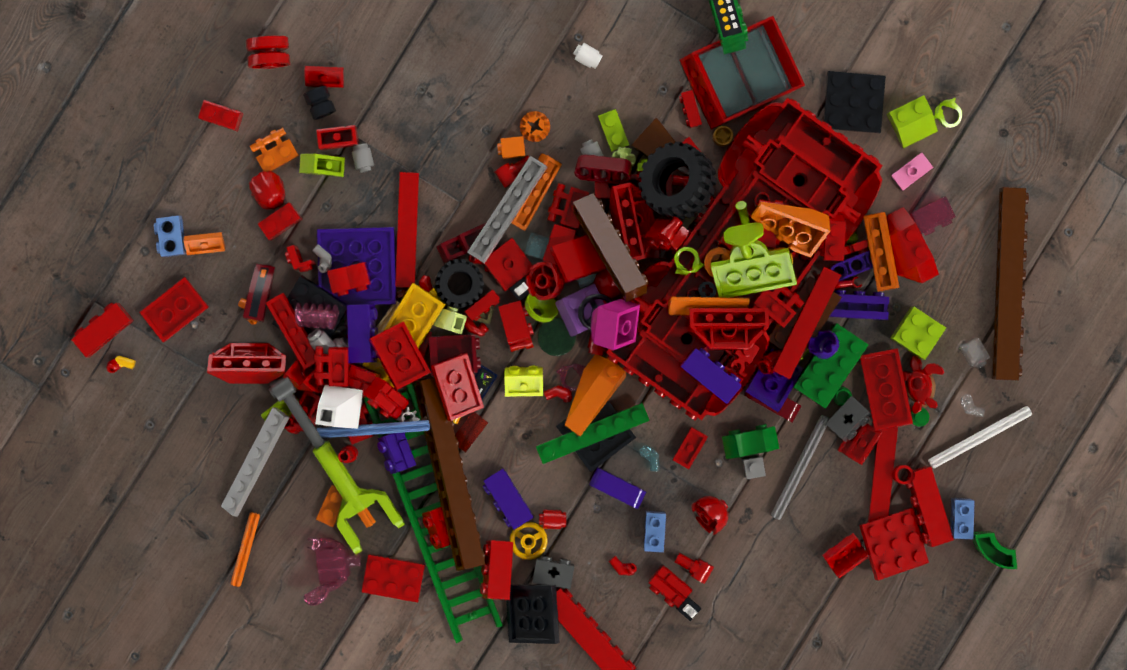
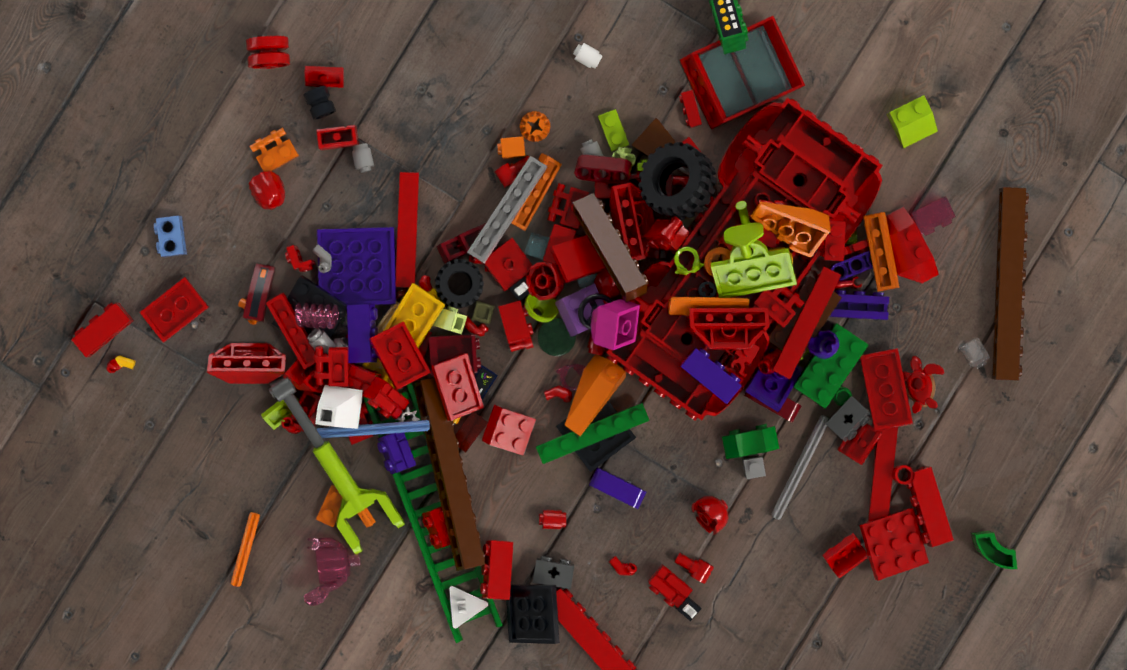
(204, 243): orange plate -> none
(220, 115): red brick -> none
(255, 461): light grey plate -> none
(280, 221): red brick -> none
(322, 165): lime slope -> none
(349, 278): red brick -> none
(350, 450): red pin -> none
(393, 578): red plate -> none
(464, 606): none -> white piece
(483, 305): red piece -> none
(507, 499): dark purple brick -> none
(508, 430): none -> brick
(523, 381): neon yellow bracket -> none
(541, 534): yellow piece -> none
(652, 456): clear light blue arm -> none
(654, 531): medium blue brick -> none
(690, 448): red plate -> none
(722, 136): pearl gold wheel -> none
(854, 101): black plate -> none
(912, 171): bright pink plate -> none
(918, 333): lime brick -> none
(921, 418): green plate -> none
(939, 112): lime piece -> none
(962, 518): medium blue brick -> none
(970, 408): clear arm -> none
(980, 437): white axle -> none

